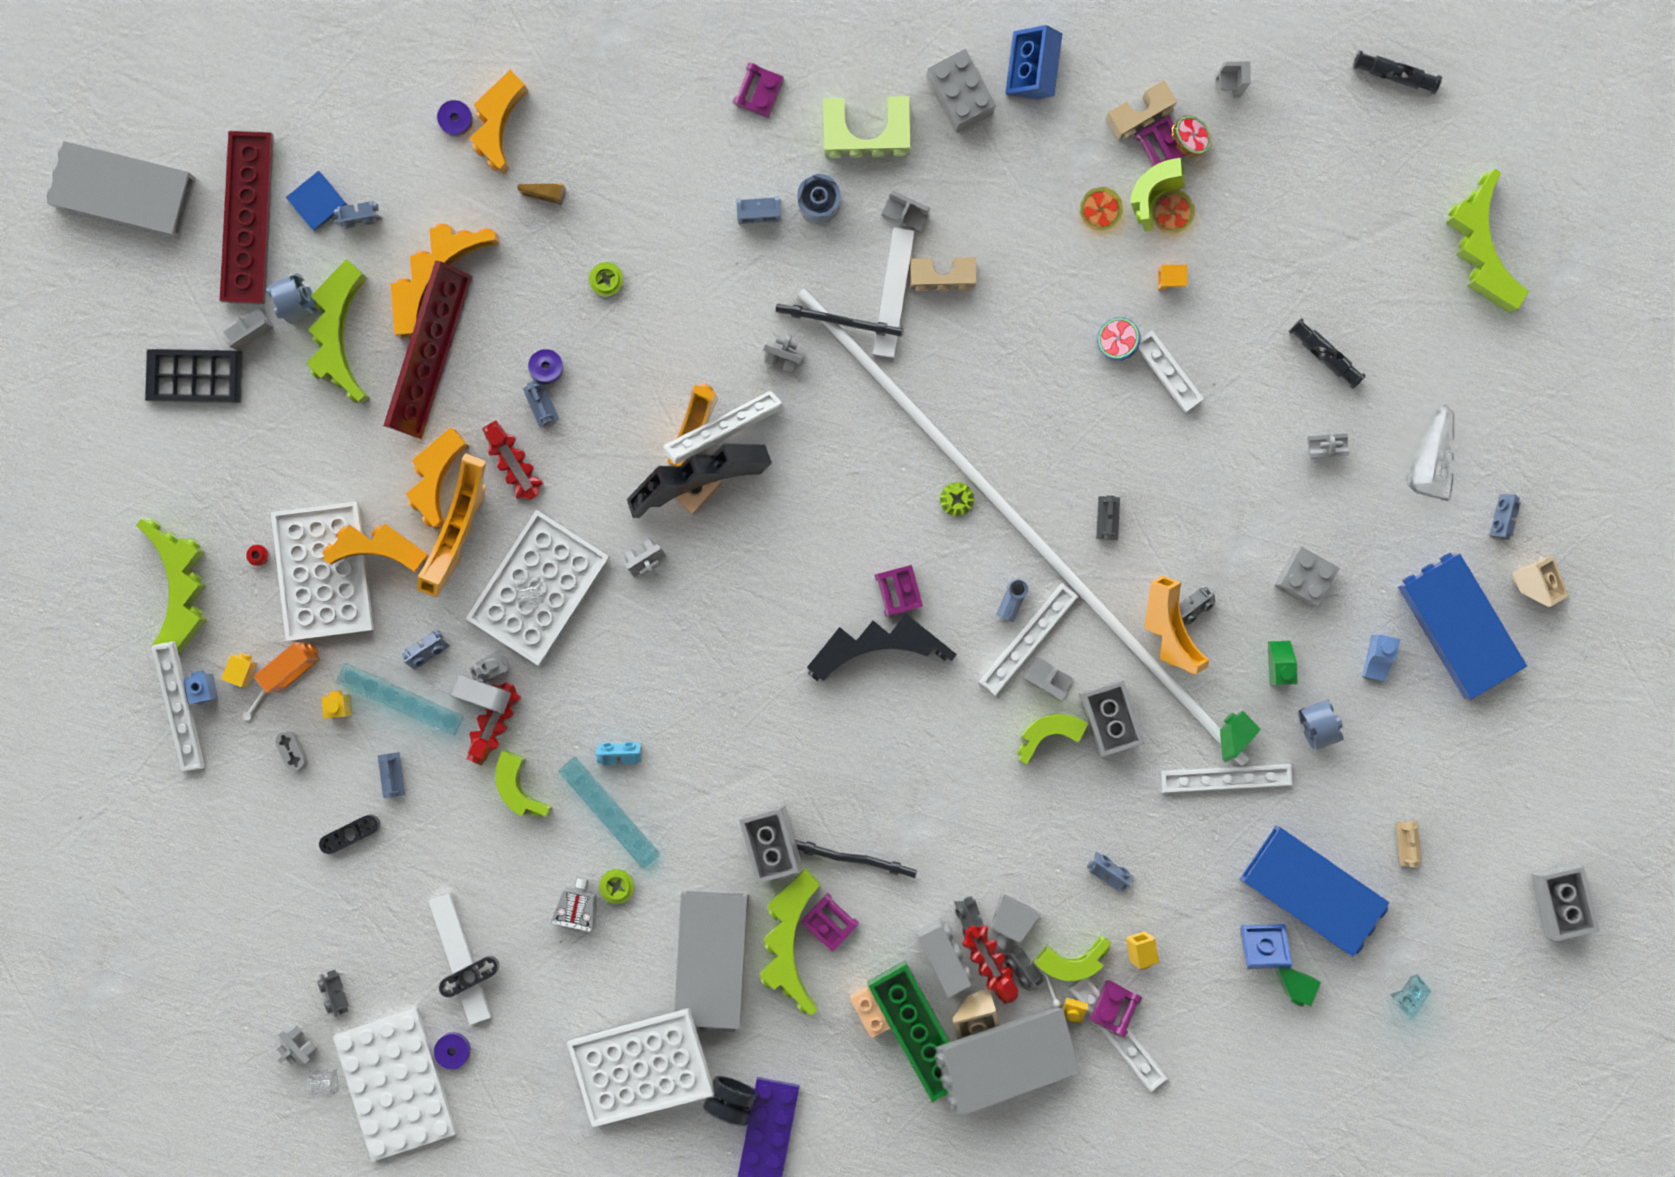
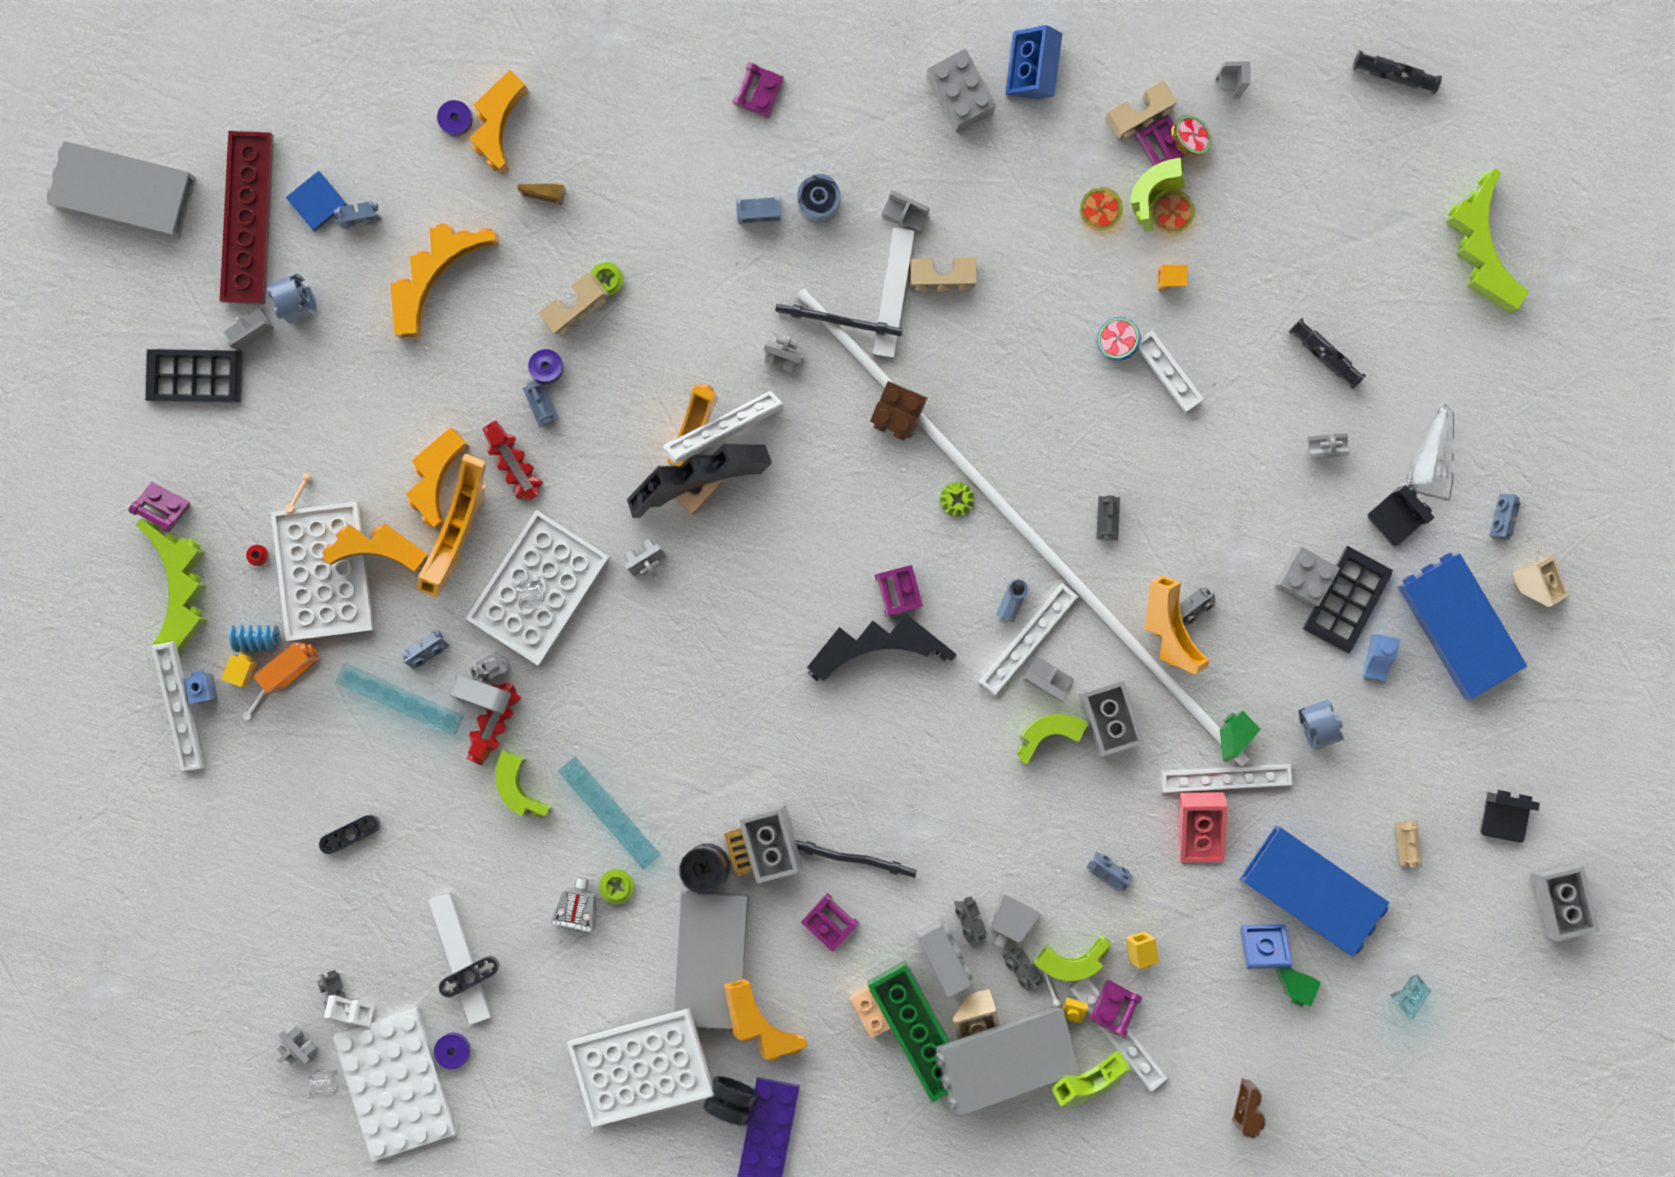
(163, 502): none -> magenta plate
(254, 640): none -> dark azure piece
(285, 751): light grey beam -> none
(290, 507): none -> light nougat hinge
(334, 299): lime arch -> none
(336, 705): yellow brick -> none
(349, 1011): none -> white slope
(391, 775): sand blue hinge -> none
(428, 350): dark red plate -> none
(589, 295): none -> tan arch
(608, 753): medium azure hinge -> none
(692, 868): none -> black wheel
(743, 870): none -> pearl gold slope
(749, 1022): none -> light orange arch
(782, 968): lime arch -> none
(893, 140): yellowish green arch -> none
(898, 410): none -> reddish brown plate
(1003, 984): red sword -> none
(1093, 1083): none -> lime arch
(1202, 827): none -> coral slope
(1246, 1113): none -> reddish brown plate
(1282, 663): green slope -> none
(1329, 635): none -> black piece
(1400, 514): none -> black bracket
(1507, 816): none -> black bracket

